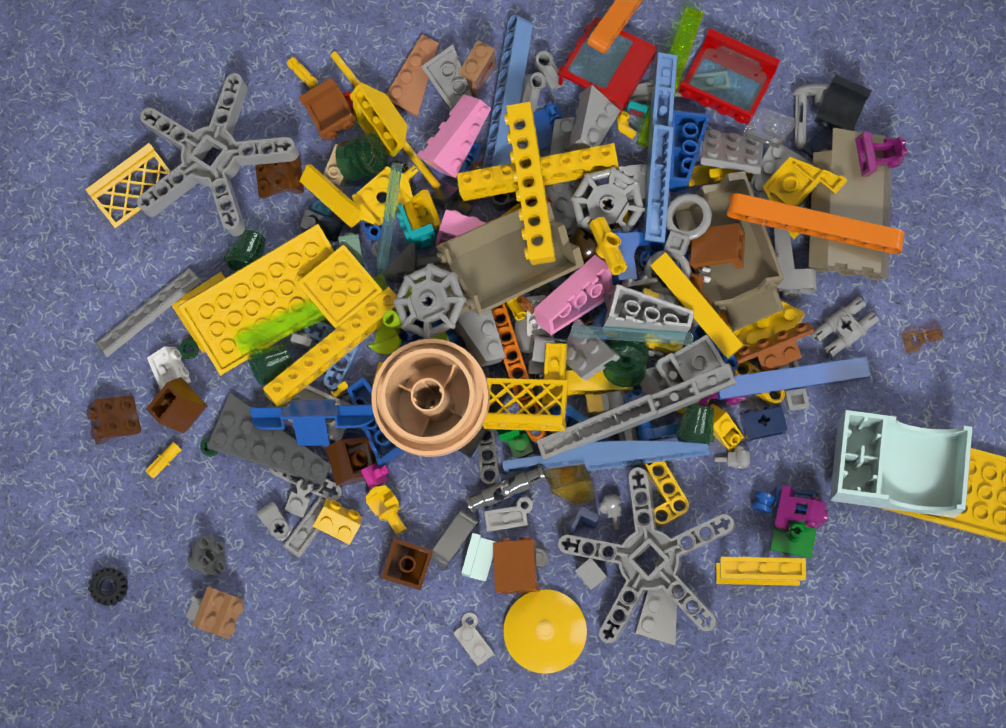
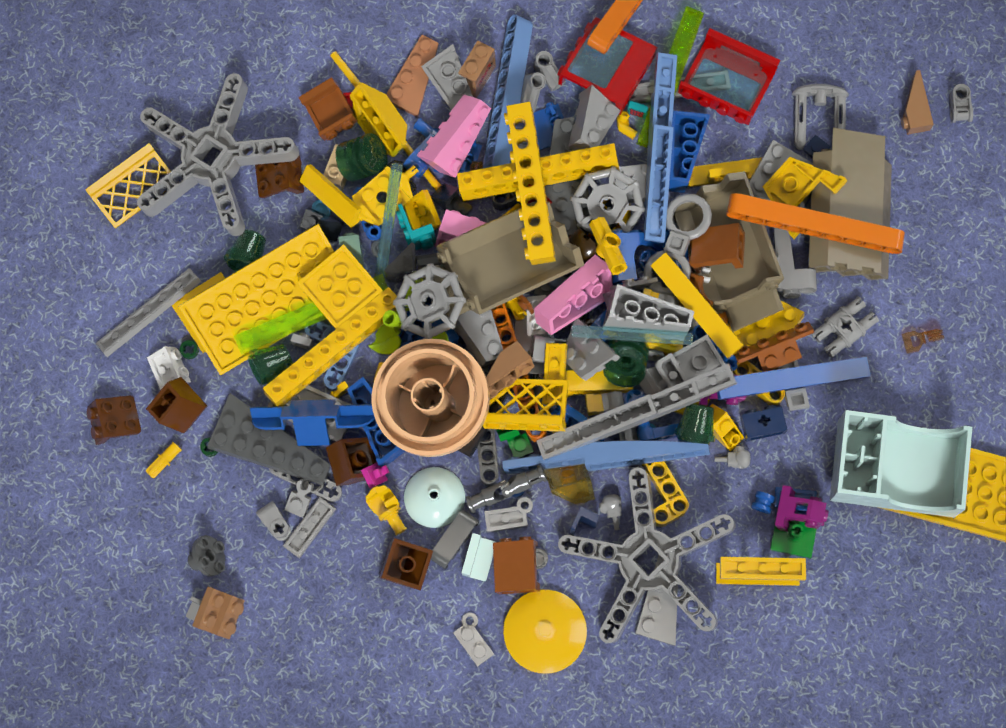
(97, 580): black tyre -> none
(302, 72): yellow axle -> none
(338, 521): yellow bracket -> none
(427, 131): none -> blue beam
(437, 511): none -> light aqua dish
(508, 367): none -> medium nougat slope
(591, 574): light grey panel -> none
(731, 152): light grey plate -> none
(769, 127): clear tile -> none
(842, 104): black panel -> none
(892, 148): magenta tile -> none
(917, 113): none -> medium nougat slope
(961, 108): none -> light grey piece

